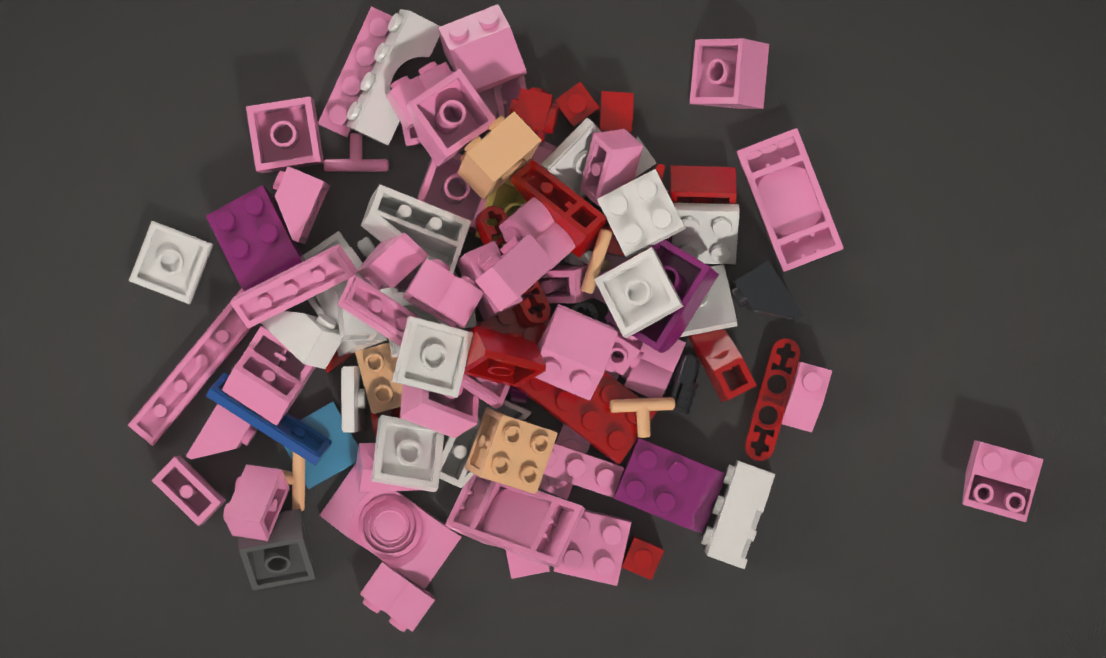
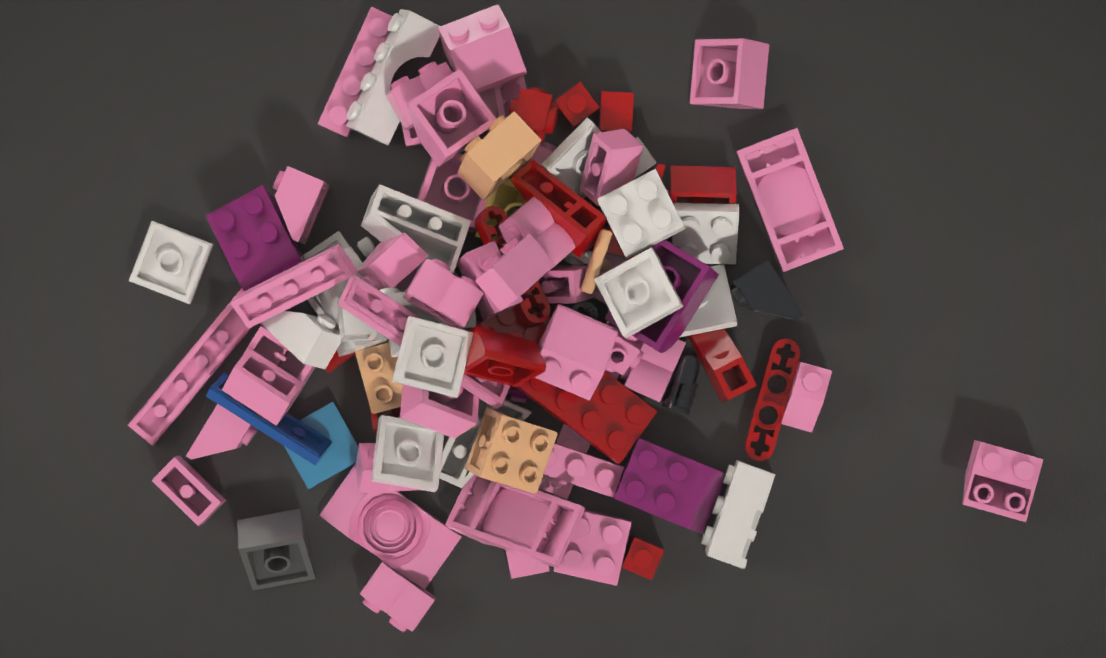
(256, 502): bright pink brick -> none
(285, 135): bright pink brick -> none
(297, 480): light nougat piece -> none
(352, 399): white plate -> none
(356, 162): bright pink piece -> none
(642, 407): light nougat piece -> none

